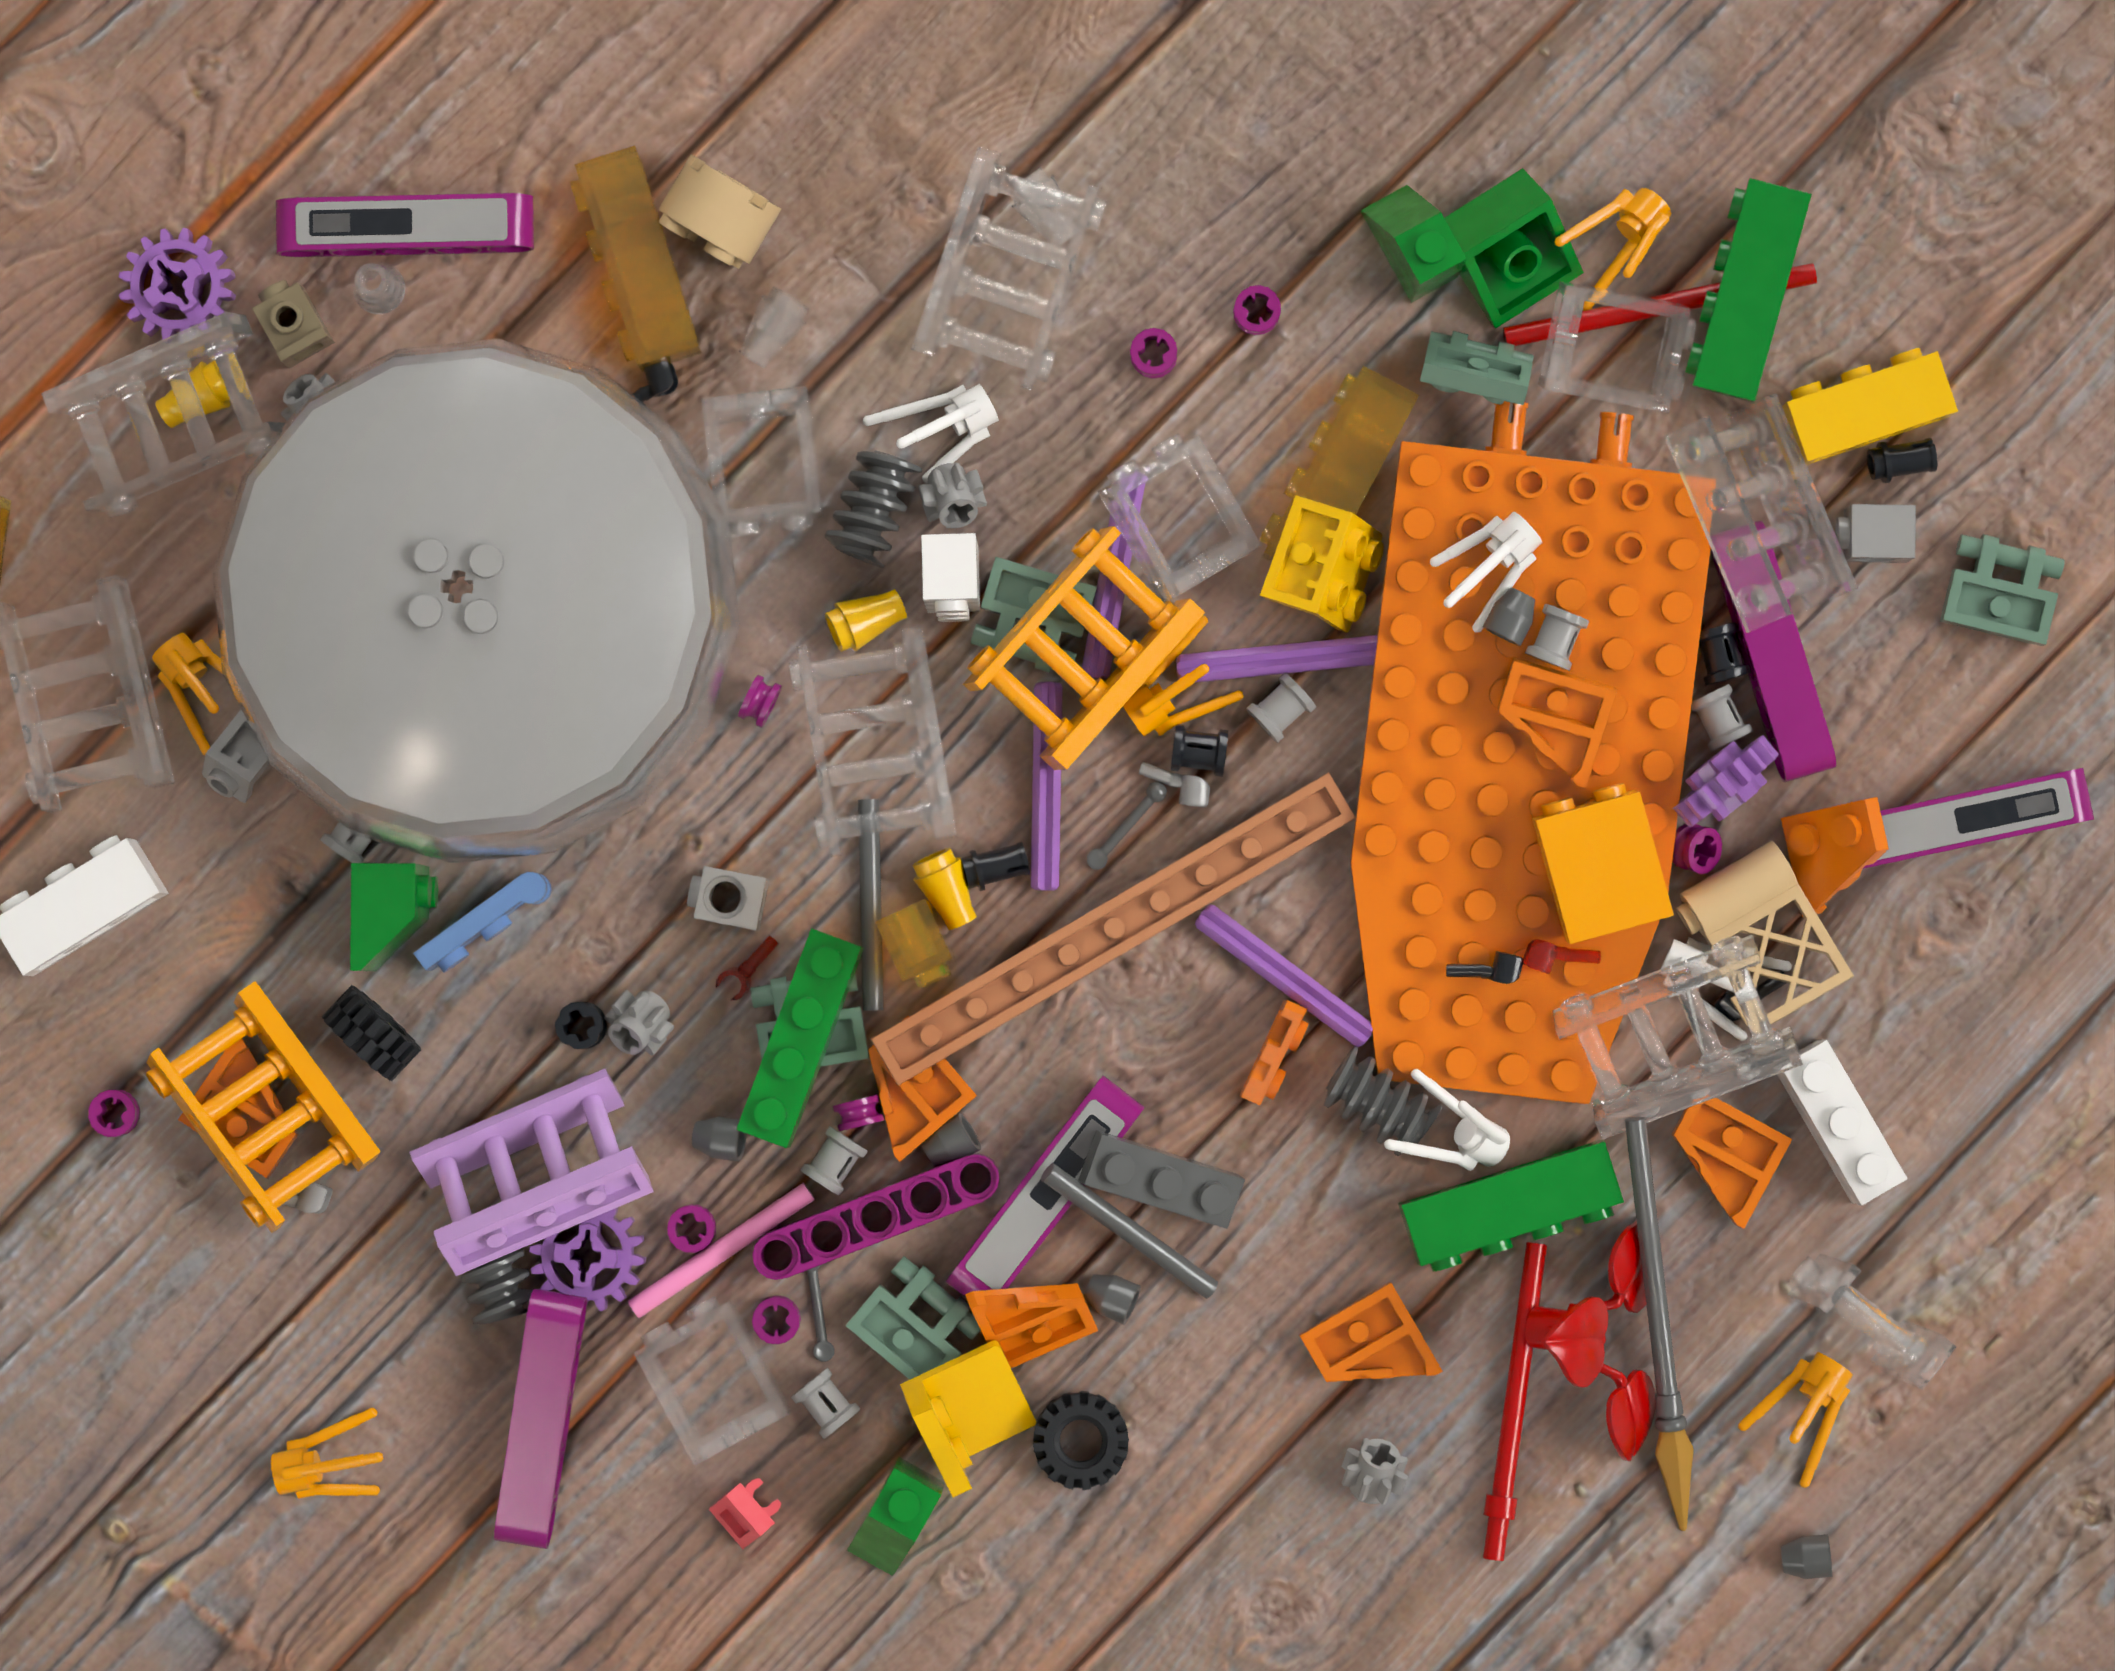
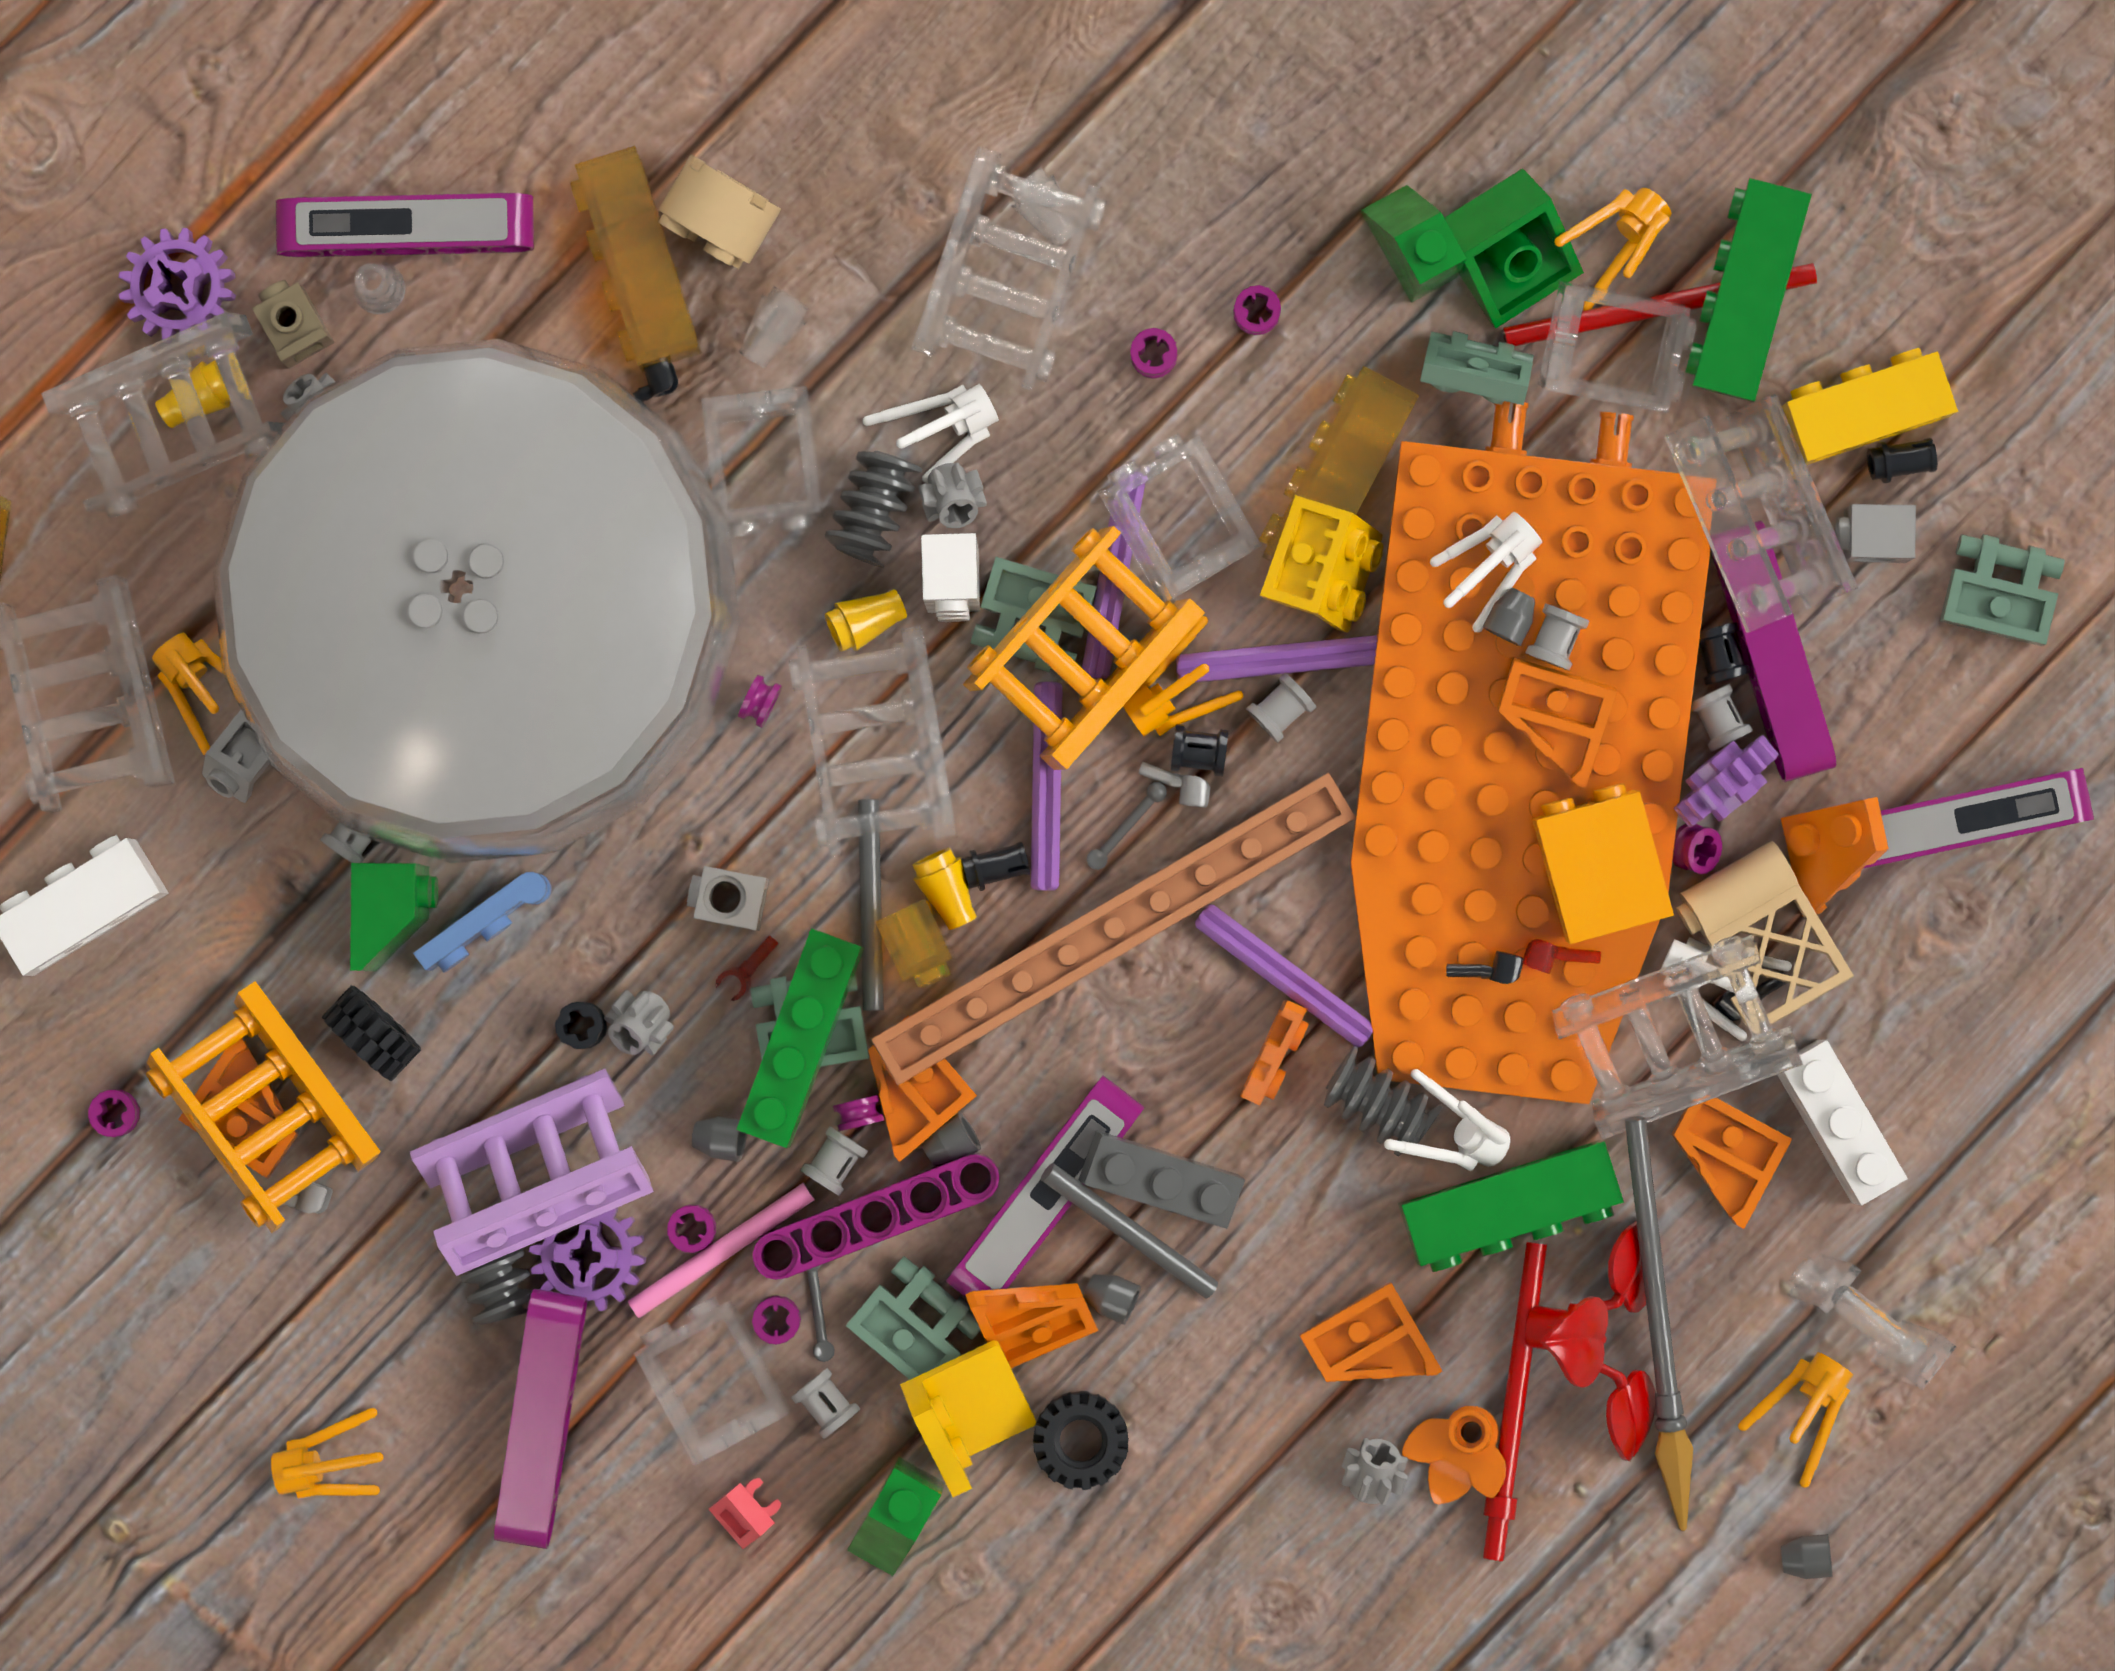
(1455, 1461): none -> orange plate

